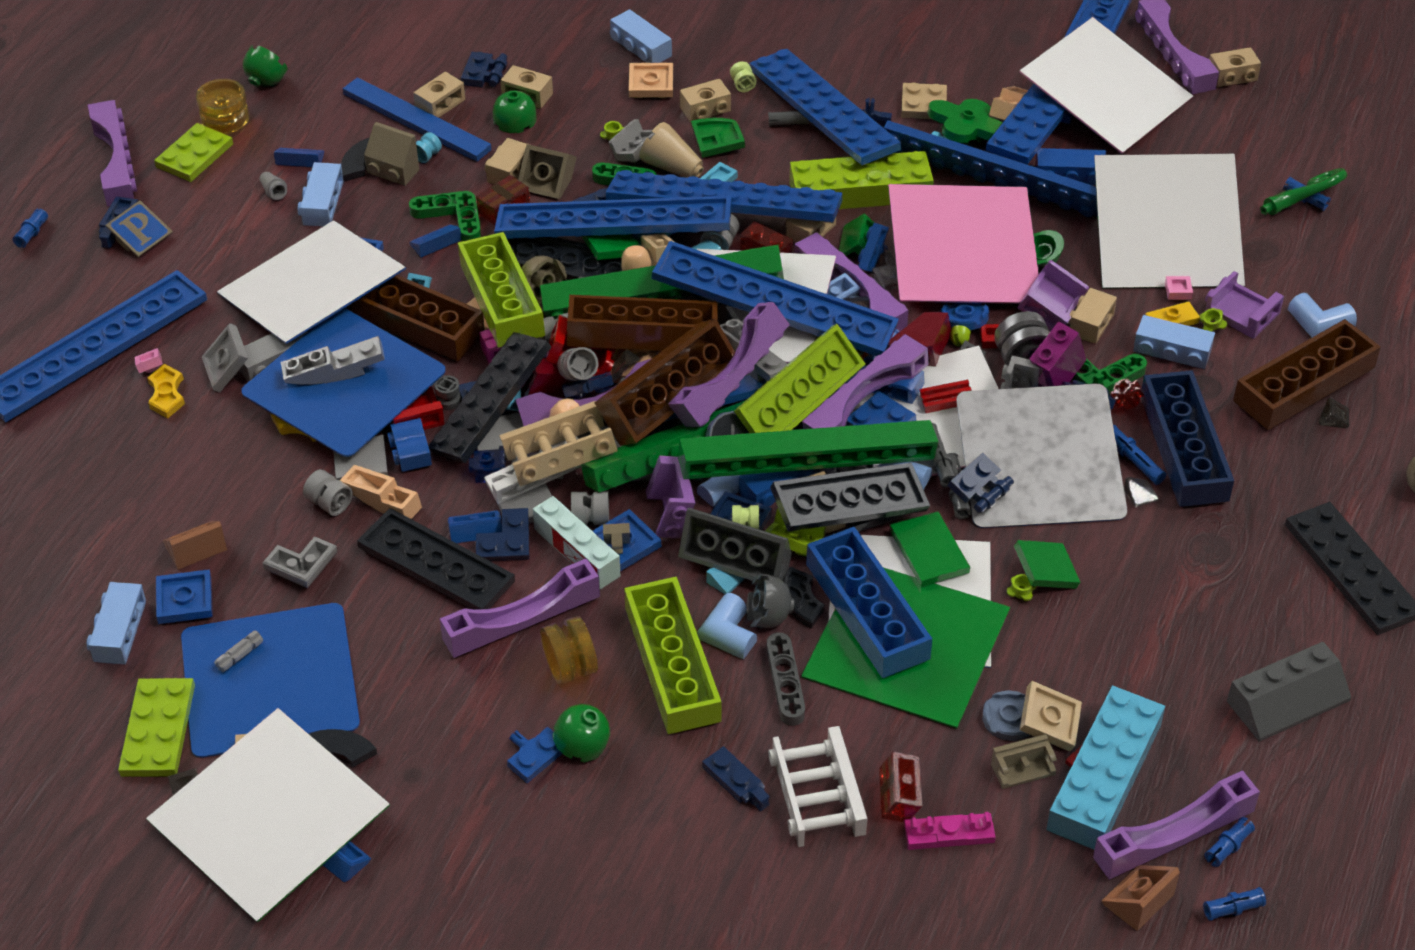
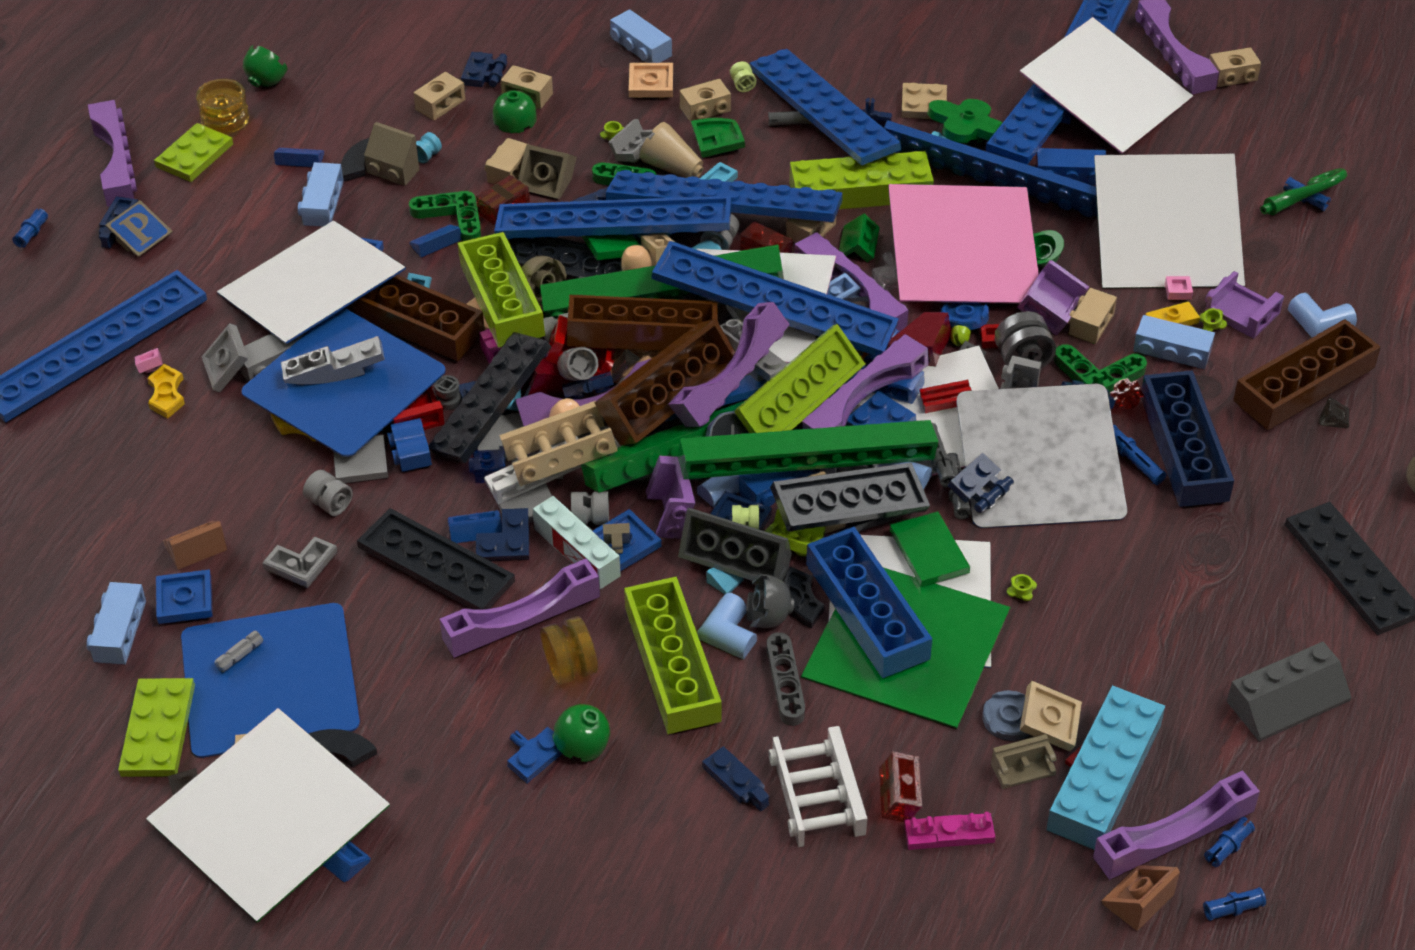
(273, 185): light grey cone -> none
(381, 491): light nougat slope -> none
(417, 119): blue tile -> none
(874, 247): blue plate -> none
(1009, 98): light nougat slope -> none
(1047, 564): green tile -> none
(1059, 356): magenta panel -> none
(1139, 491): clear smoke slope -> none

